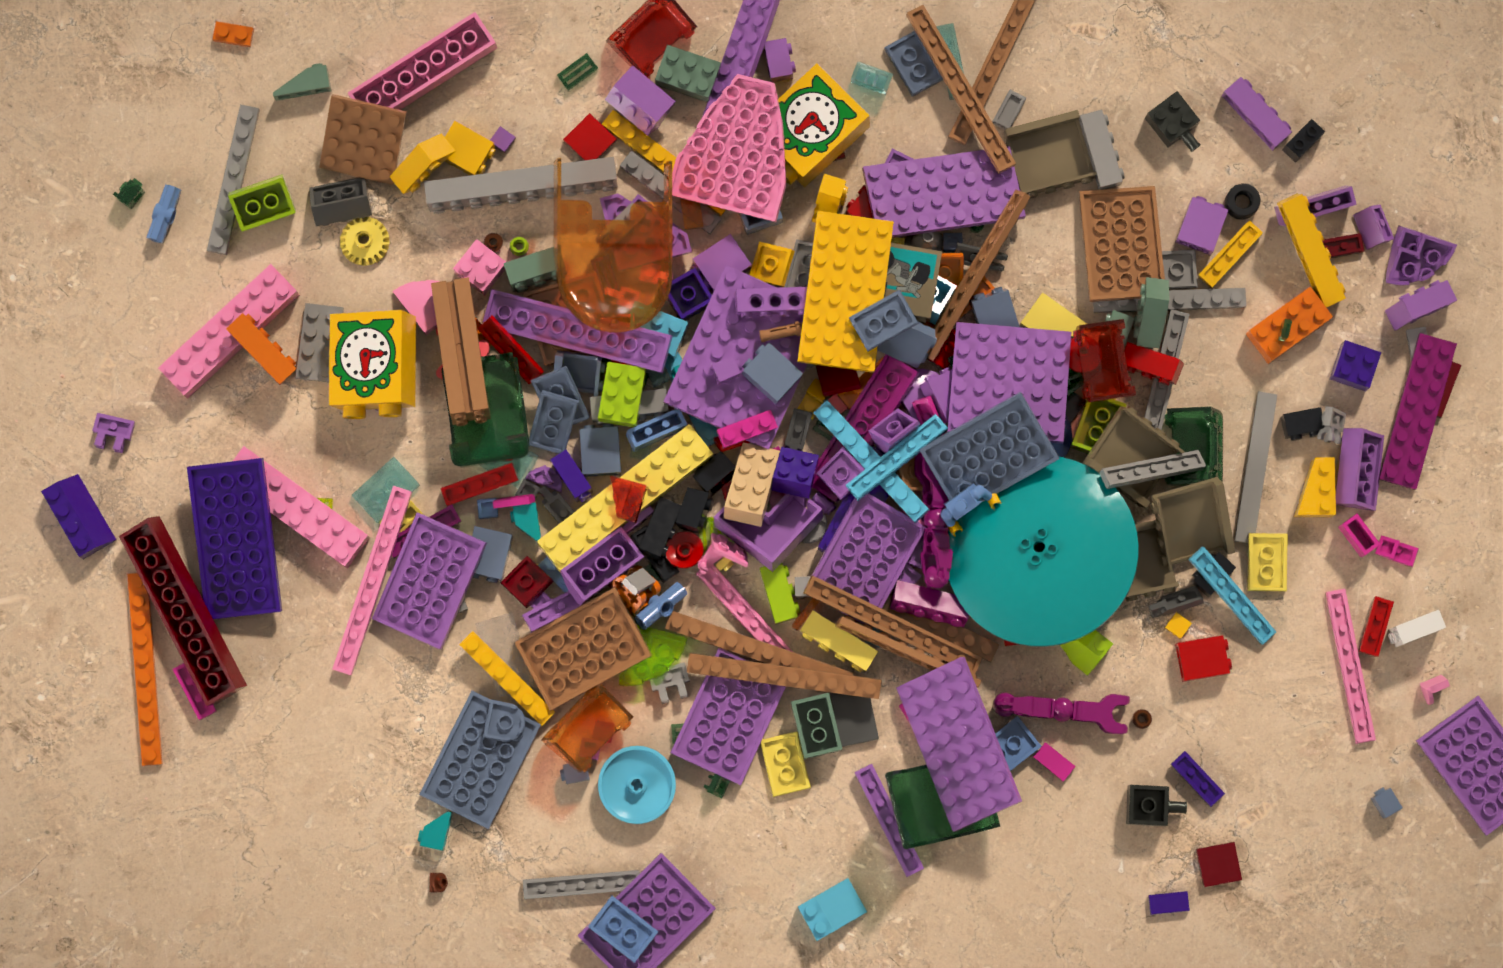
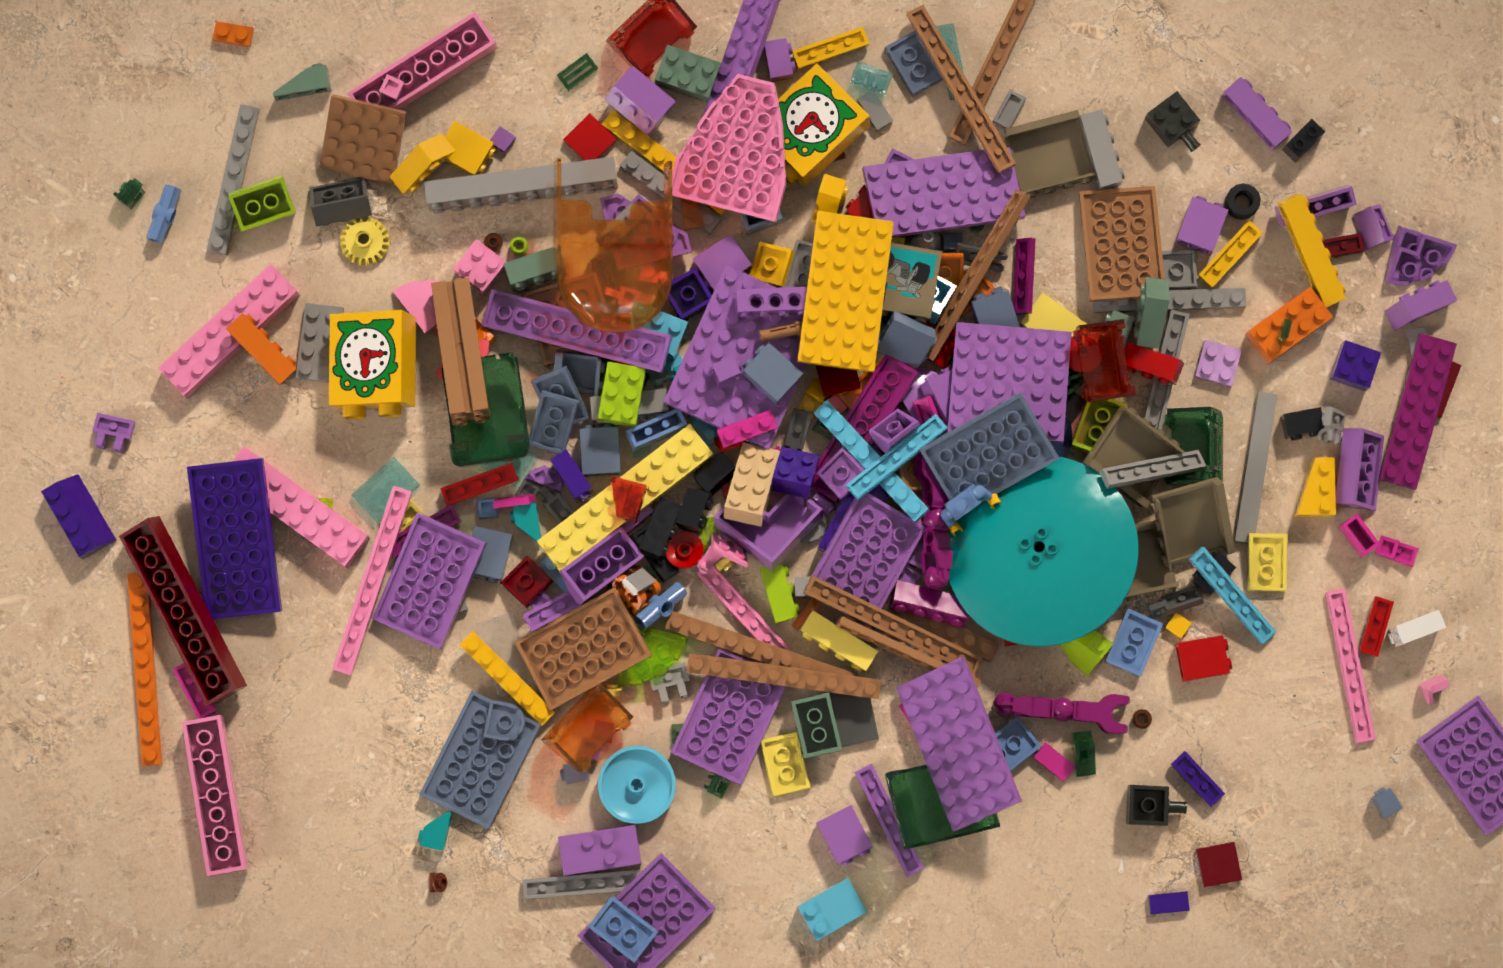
(215, 795): none -> bright pink brick
(391, 87): none -> bright pink plate
(505, 343): red plate -> none
(599, 850): none -> medium lavender brick
(614, 688): none -> light yellow plate
(830, 48): none -> yellow plate
(844, 835): none -> medium lavender brick
(873, 106): none -> light grey tile
(883, 320): sand blue tile -> none
(1024, 275): none -> magenta plate
(1084, 753): none -> clear green slope
(1134, 642): none -> medium blue plate
(1218, 363): none -> lavender plate

